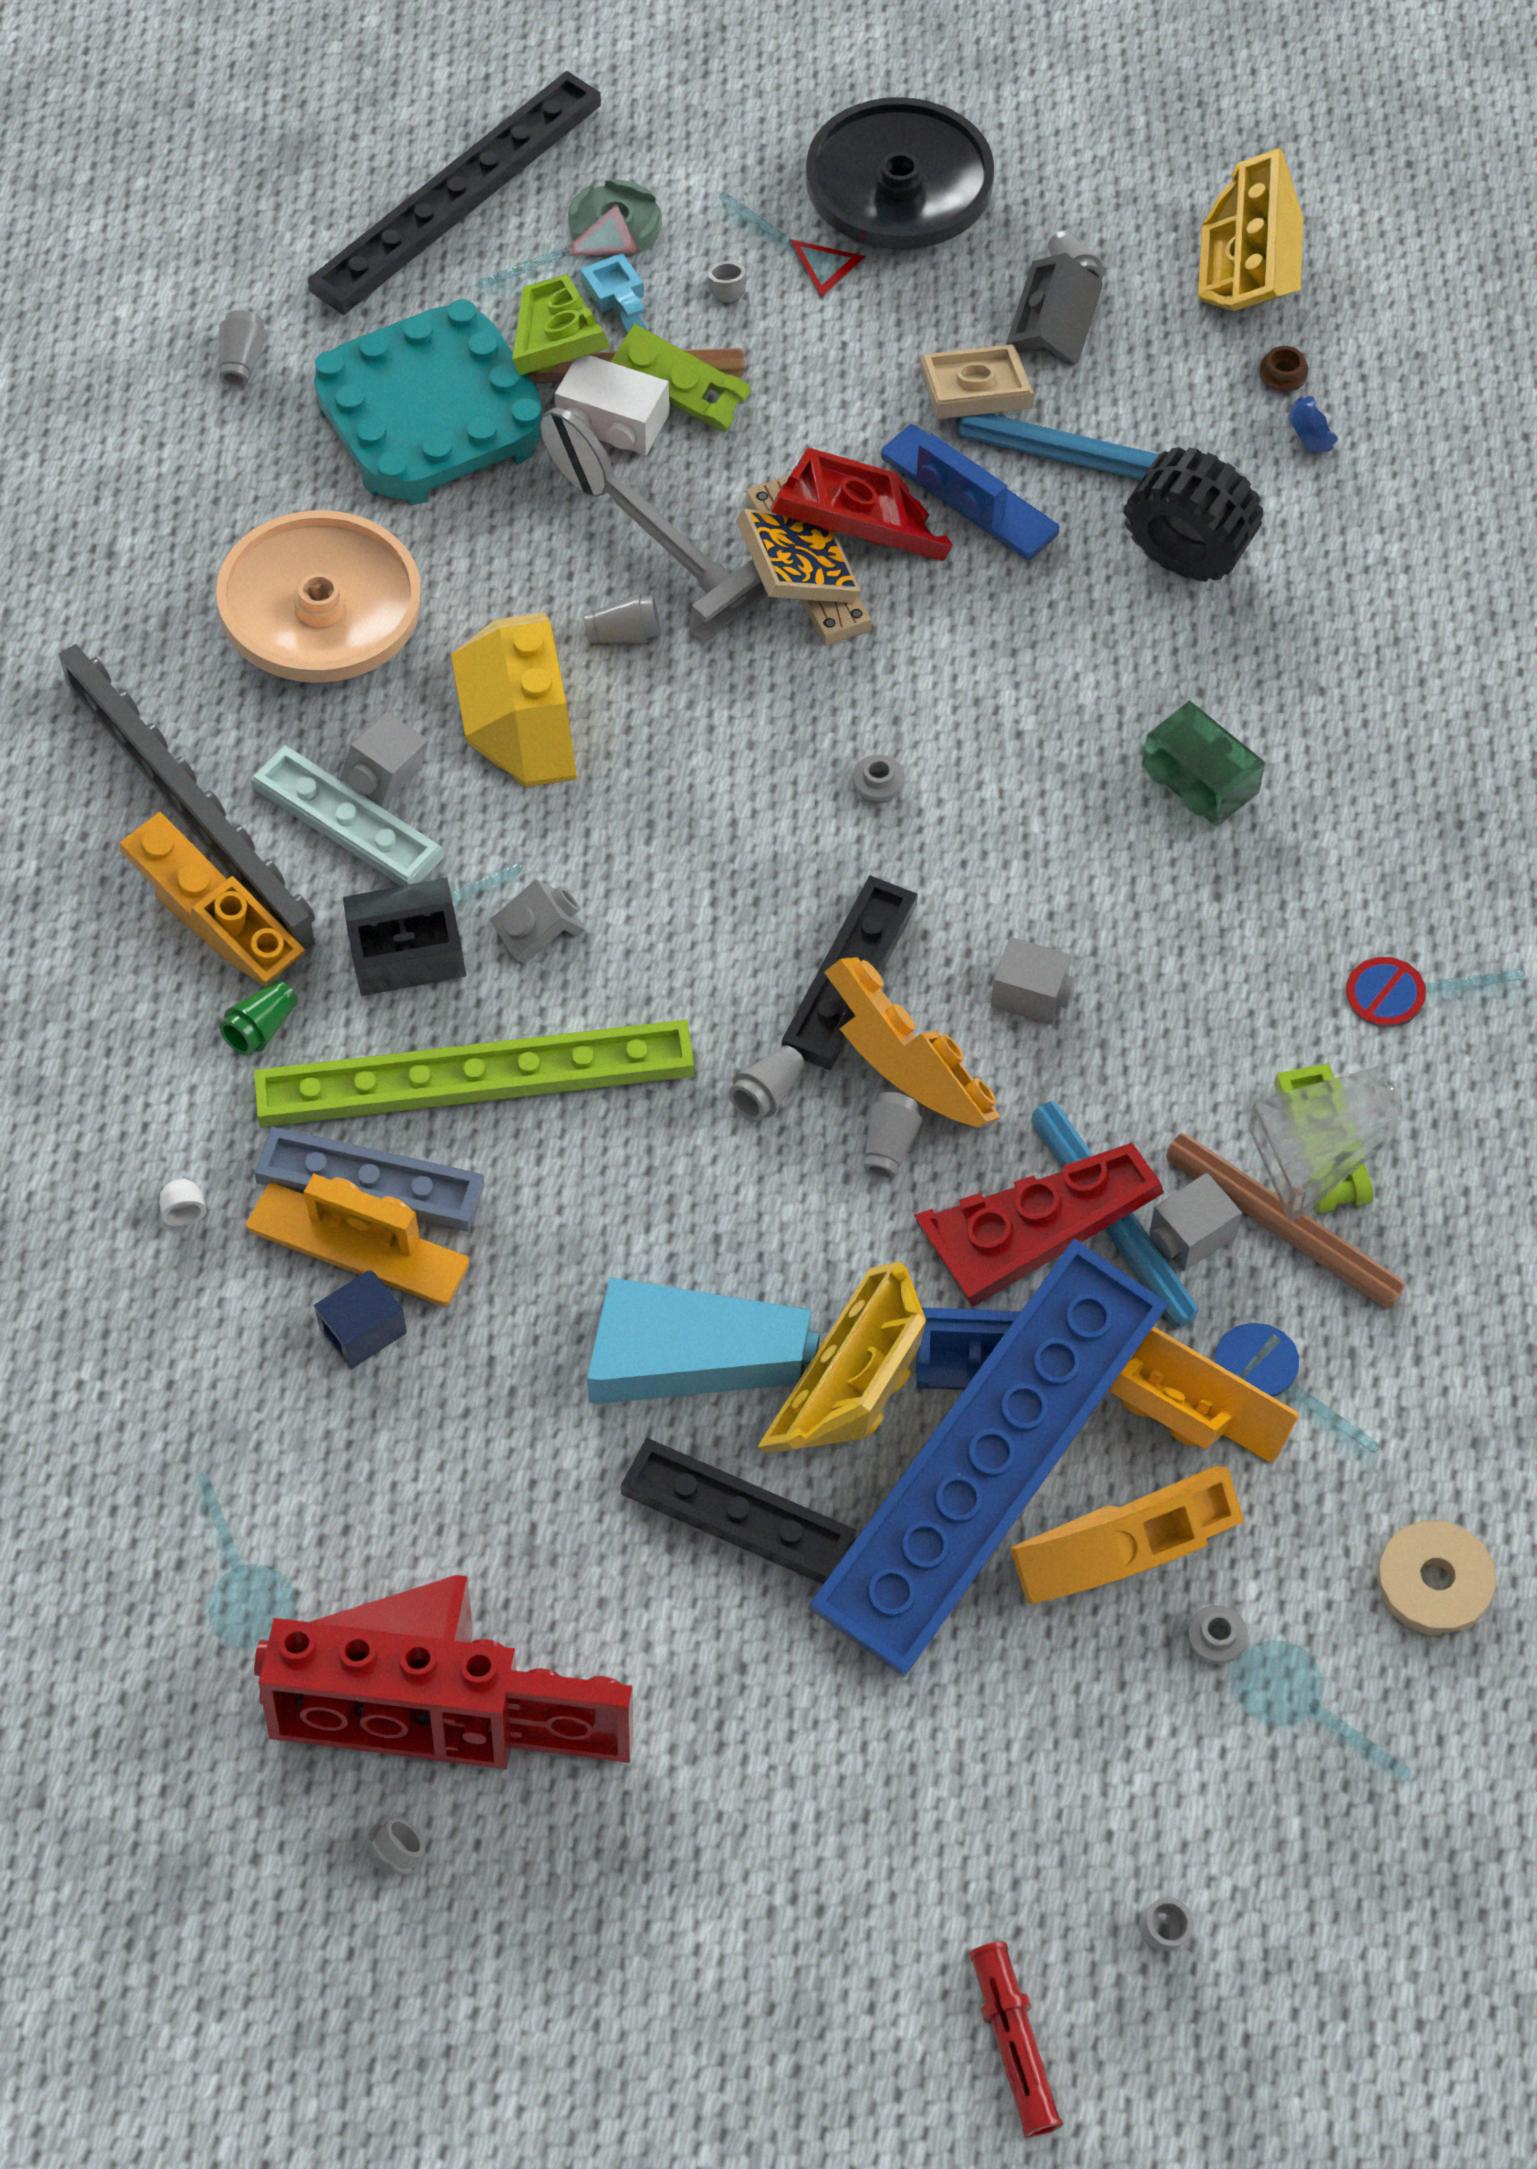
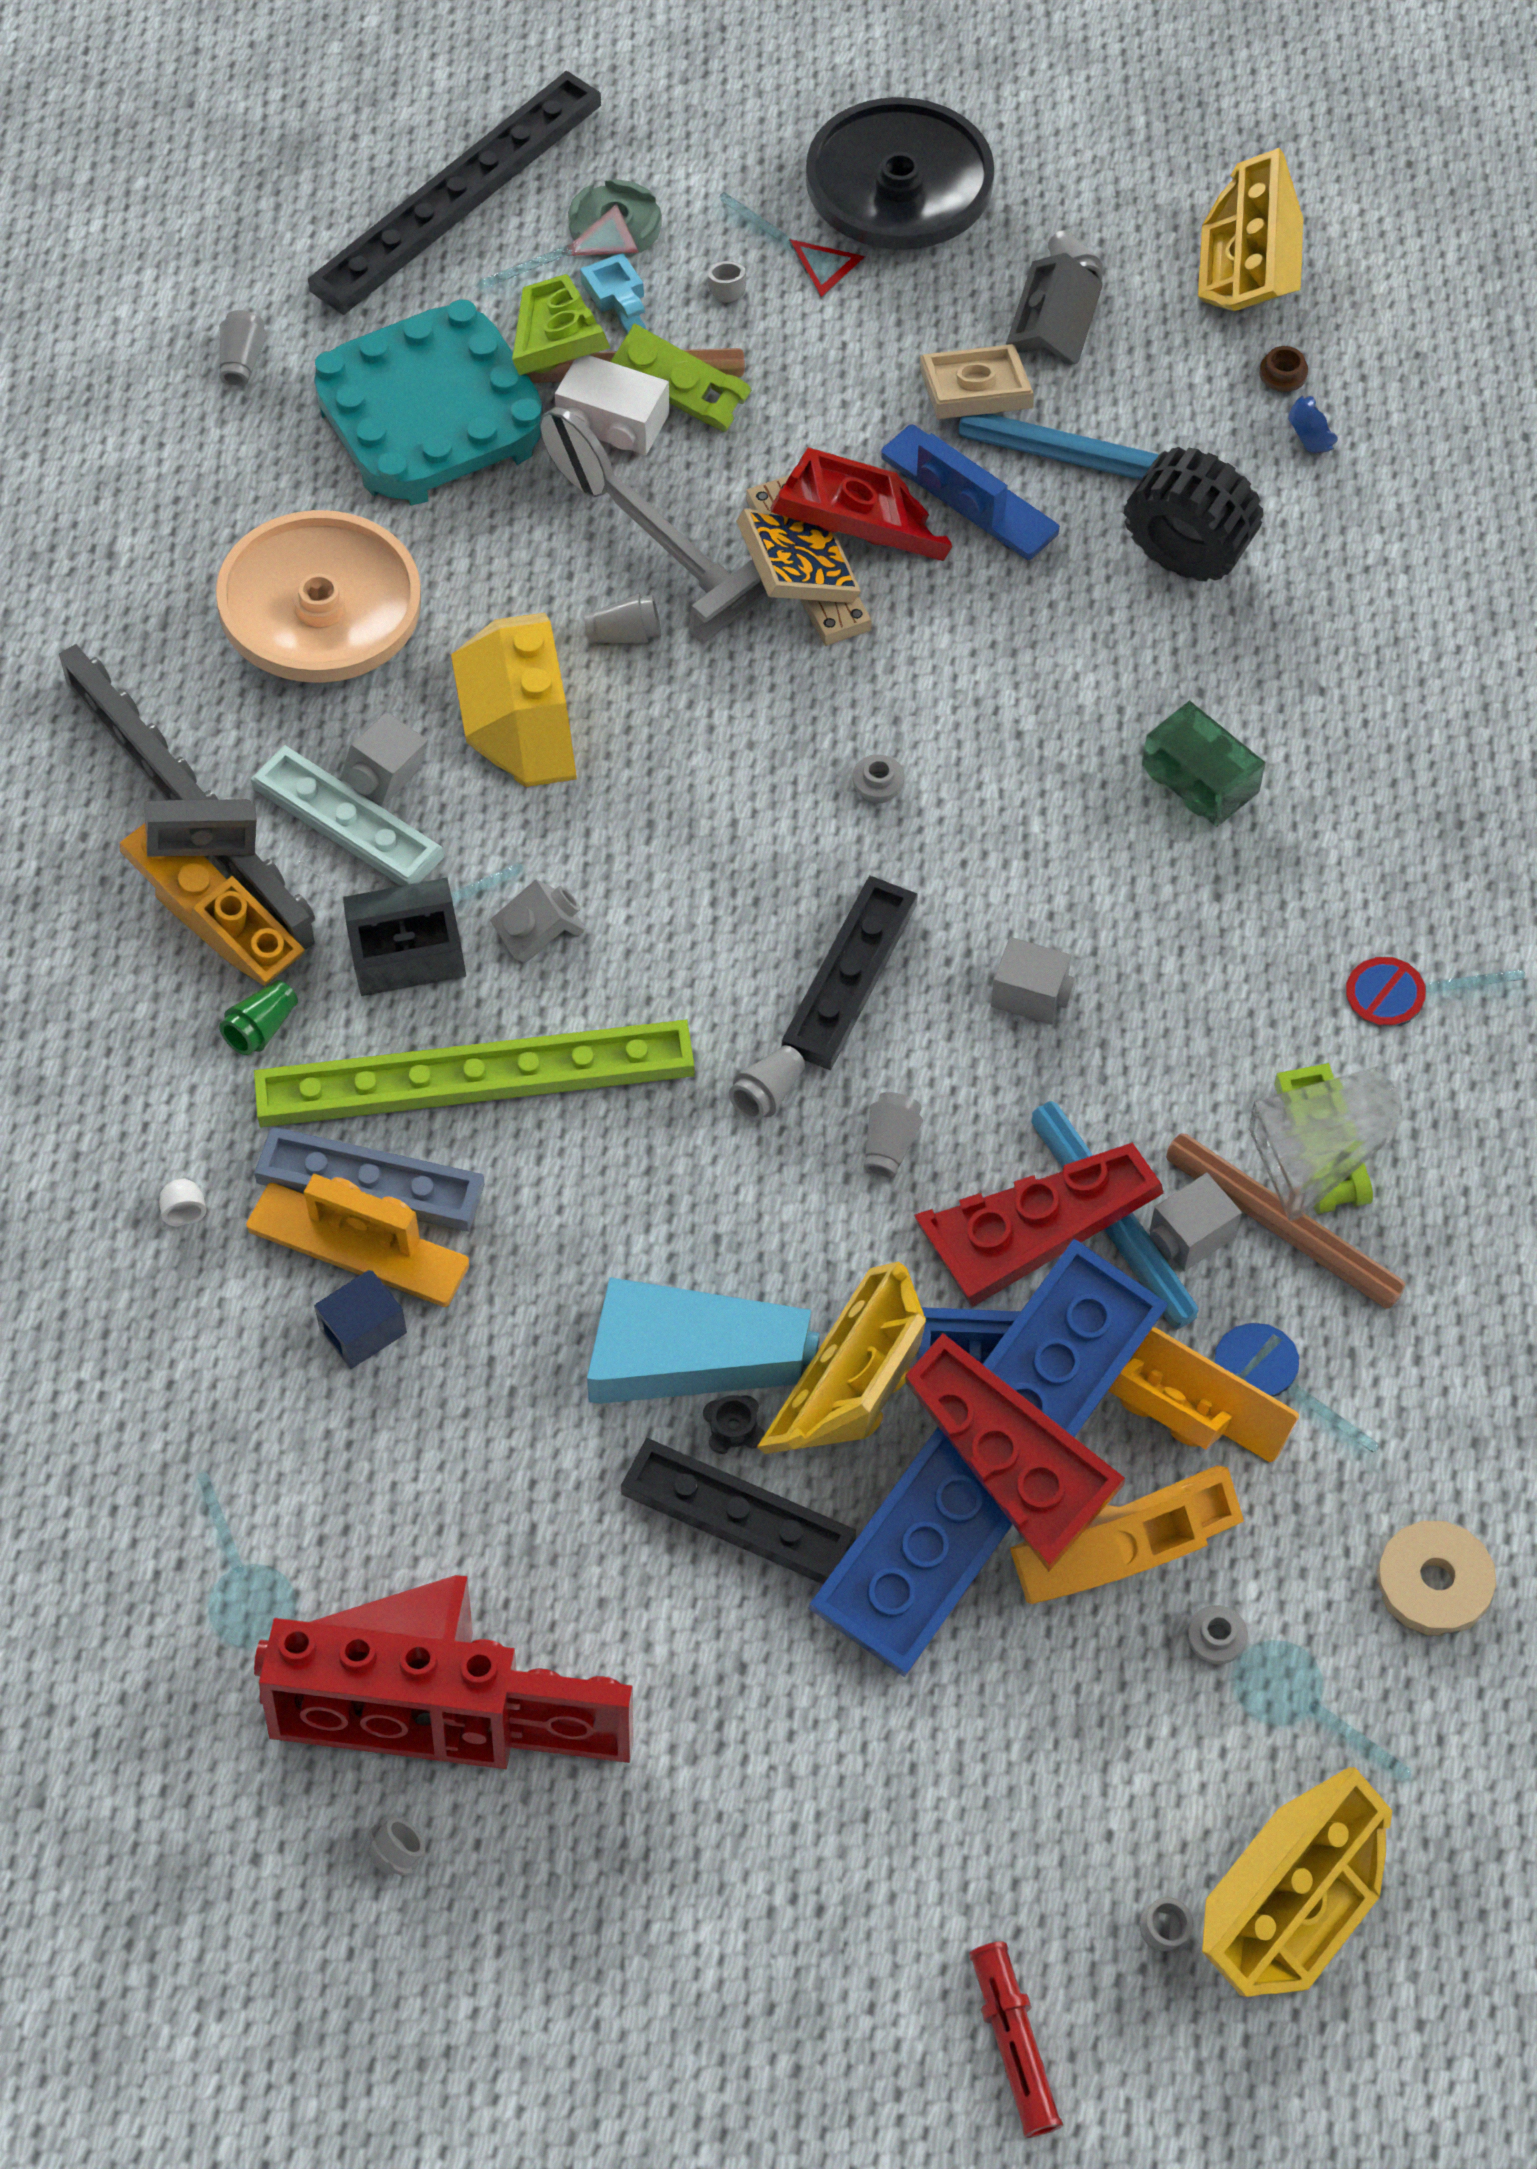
(200, 827): none -> dark grey panel
(733, 1408): none -> black plate
(919, 1066): light orange slope -> none
(1023, 1458): none -> red wing
(1299, 1888): none -> yellow wedge

